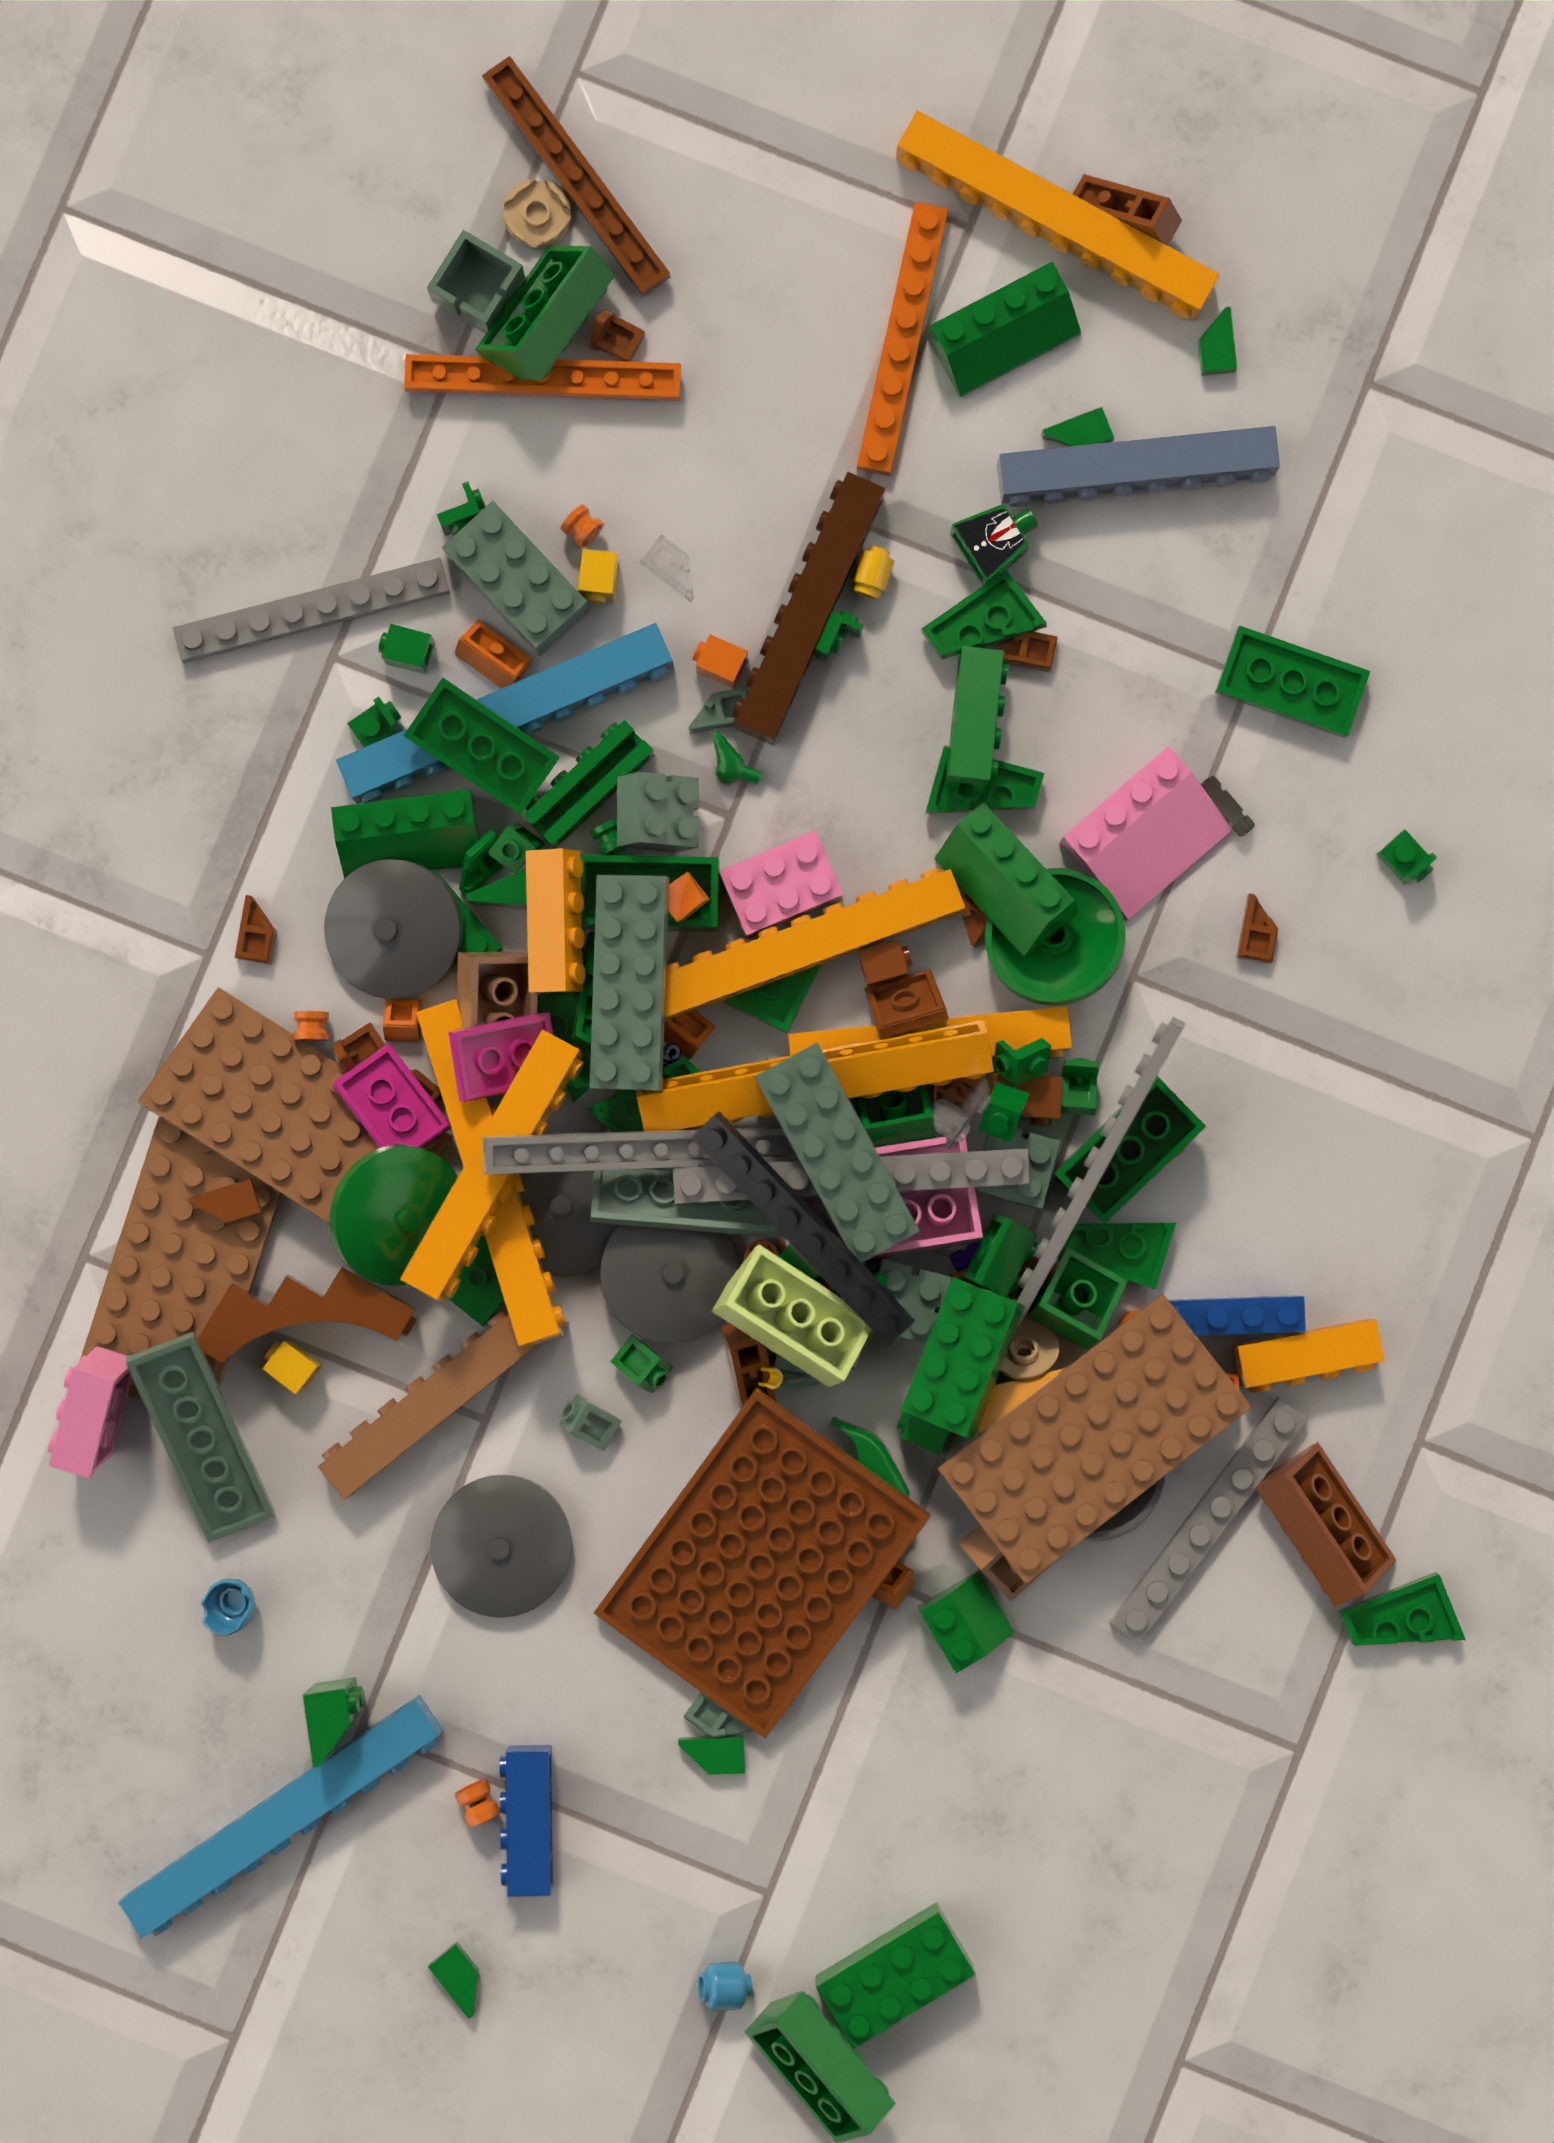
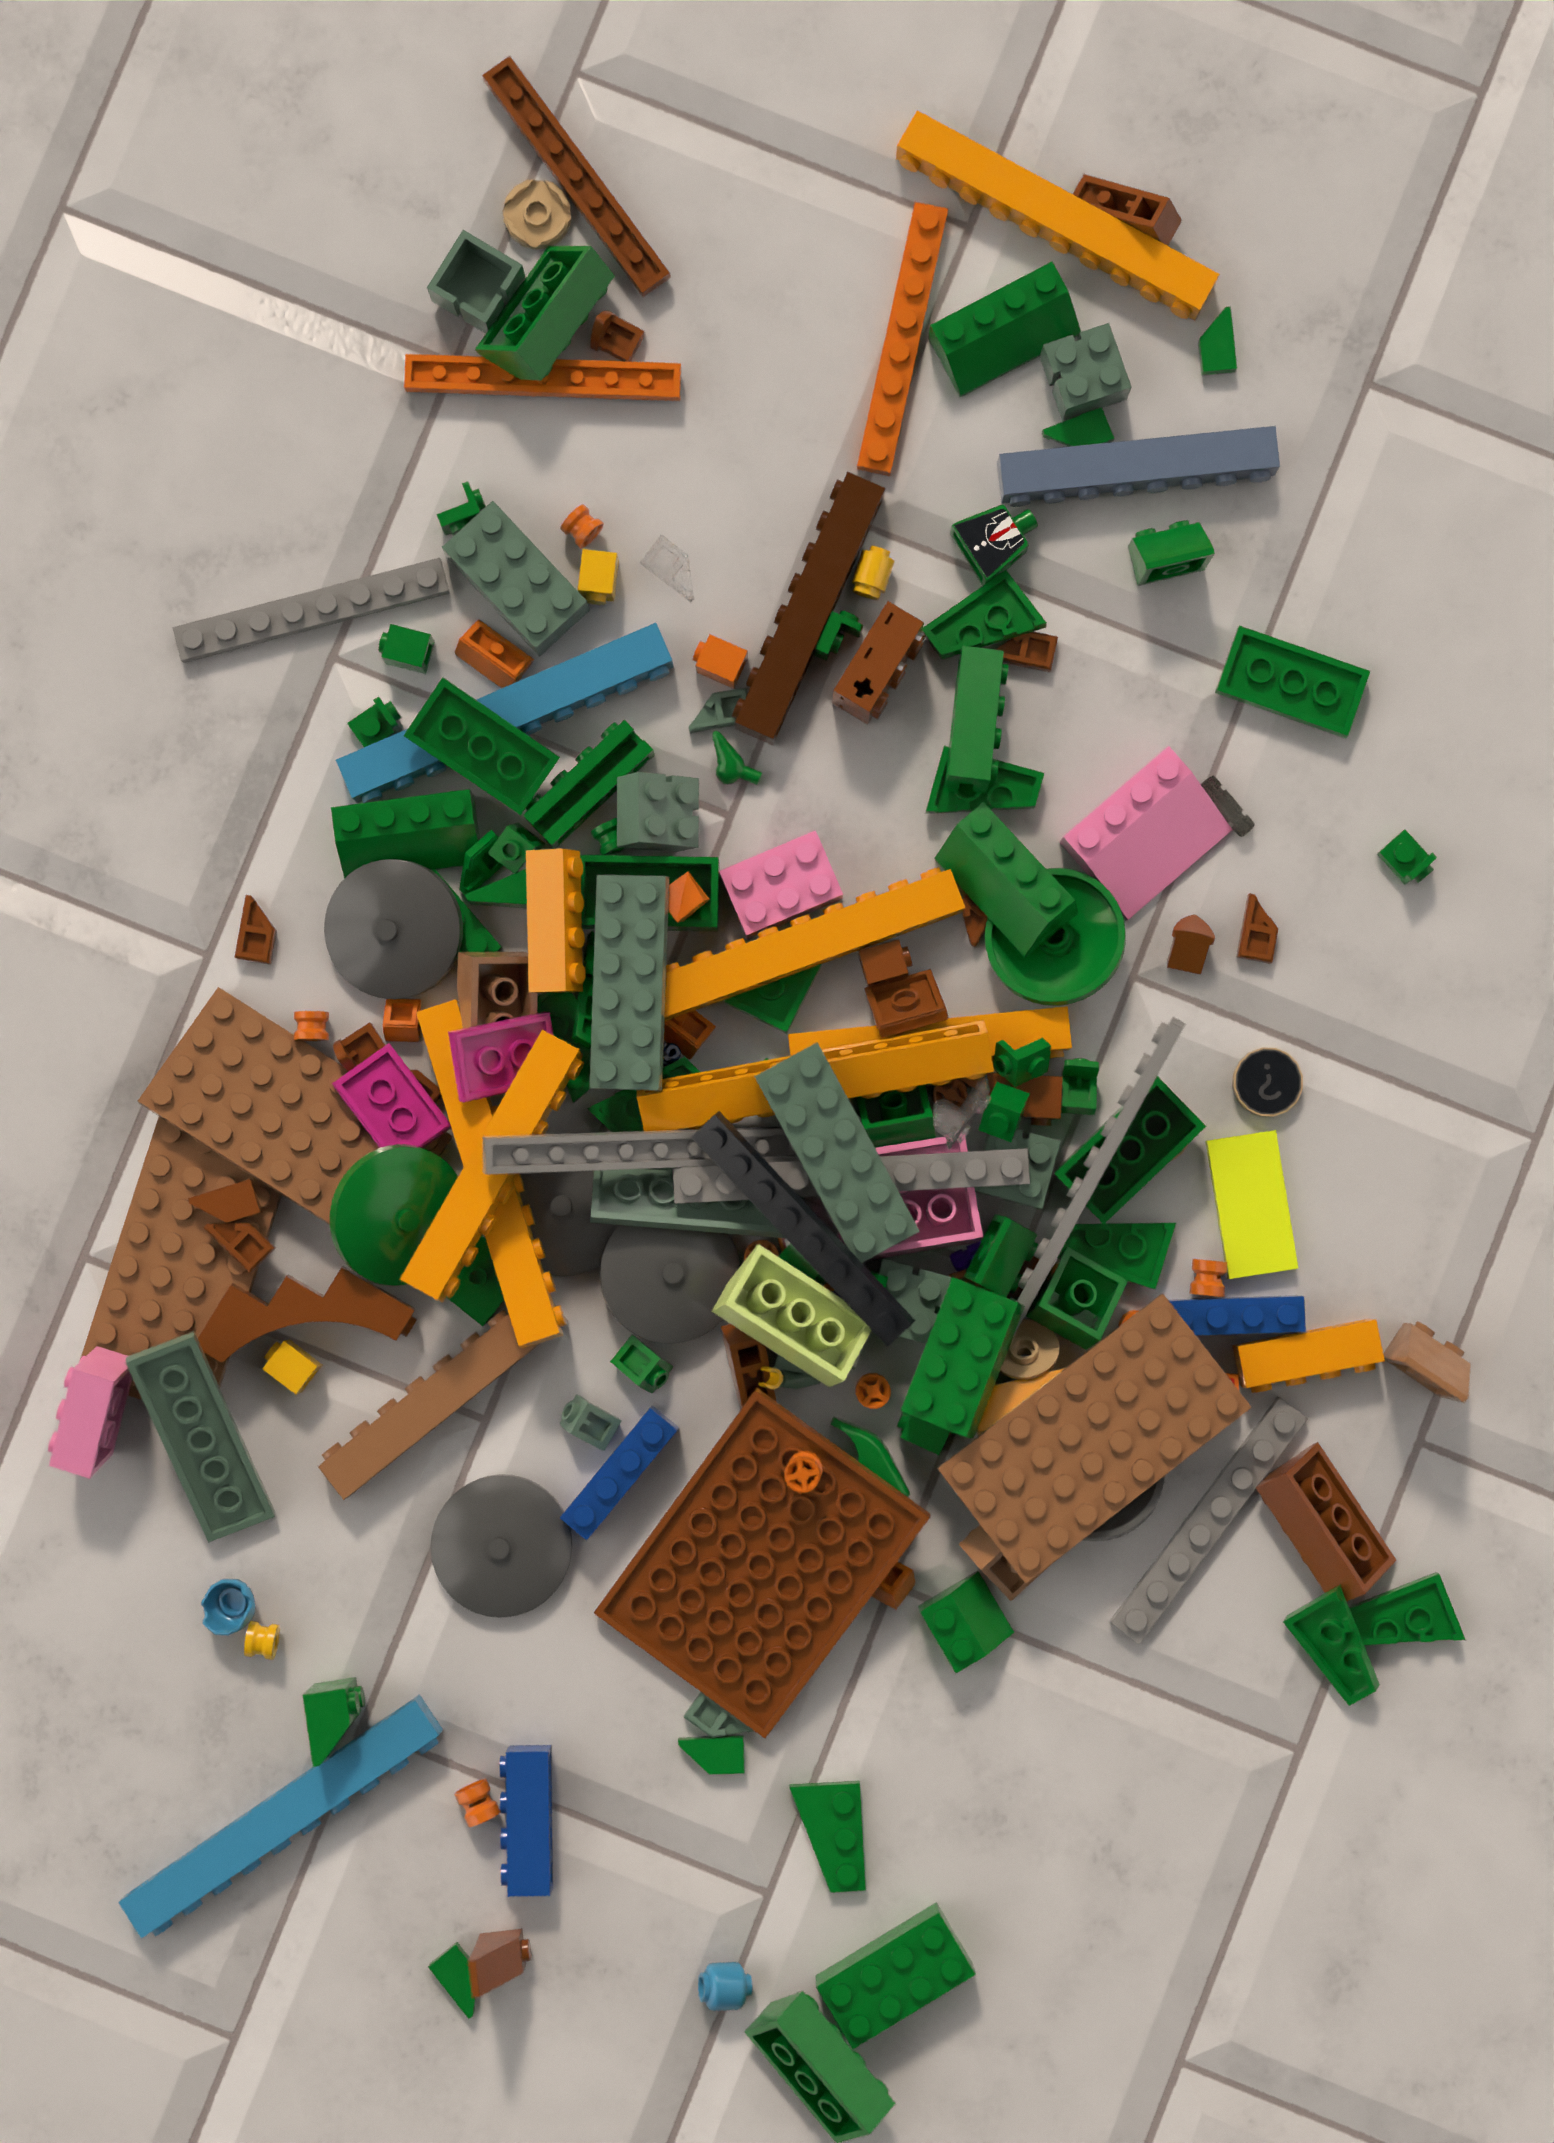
(242, 1242): none -> dark orange tile
(262, 1640): none -> yellow wheel
(497, 1959): none -> dark orange slope
(619, 1472): none -> blue brick
(799, 1477): none -> orange wheel
(835, 1830): none -> green wing
(876, 1394): none -> orange wheel
(879, 663): none -> dark orange piece
(1088, 369): none -> sand green piece
(1170, 552): none -> green slope
(1190, 944): none -> dark orange tile
(1208, 1278): none -> orange wheel
(1251, 1204): none -> neon yellow tile
(1267, 1082): none -> black tile
(1334, 1644): none -> green wing
(1430, 1362): none -> medium nougat slope

